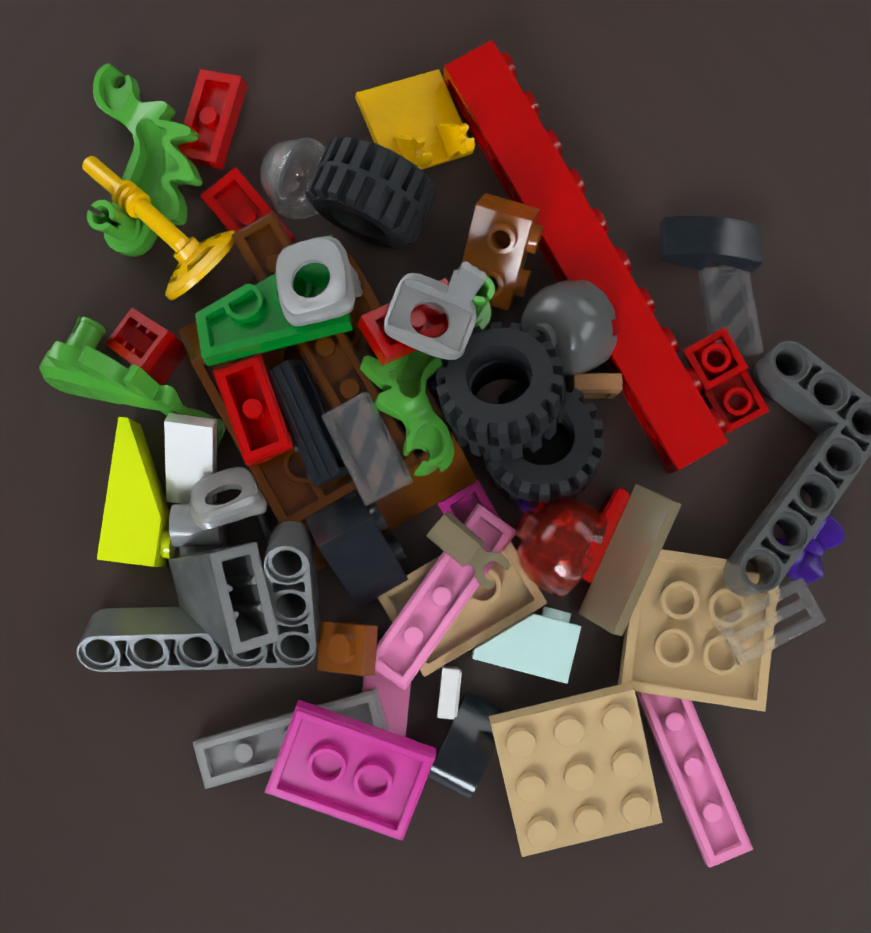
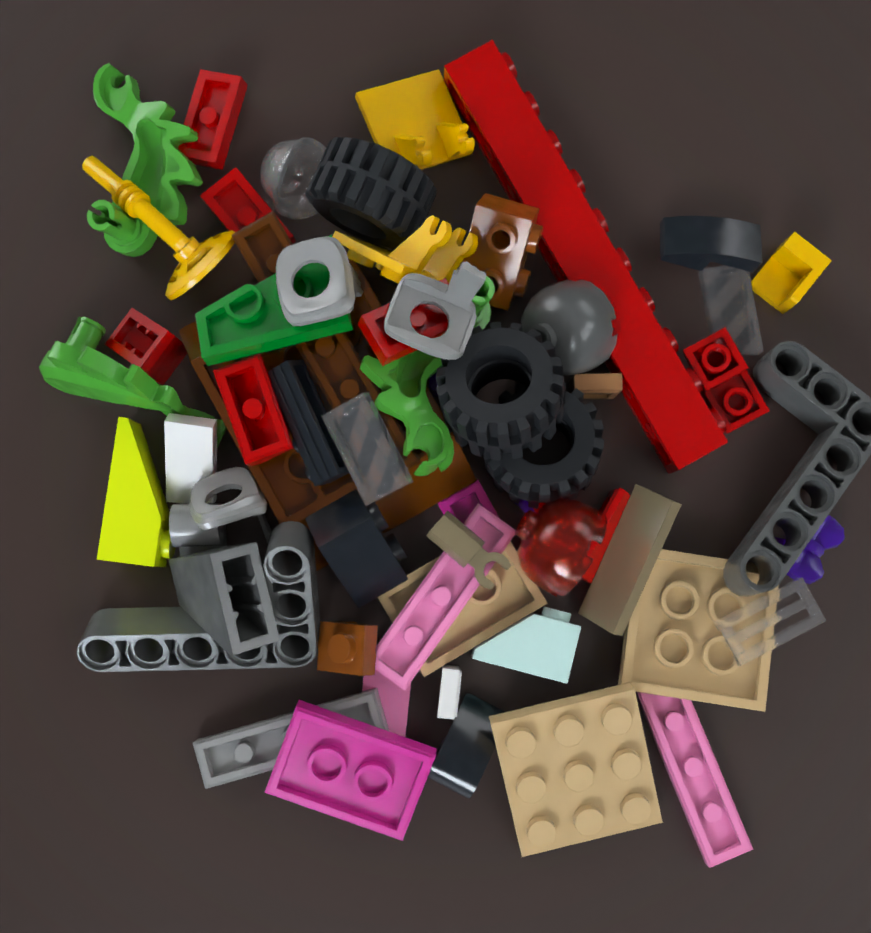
(420, 253): none -> yellow plate
(789, 273): none -> yellow panel

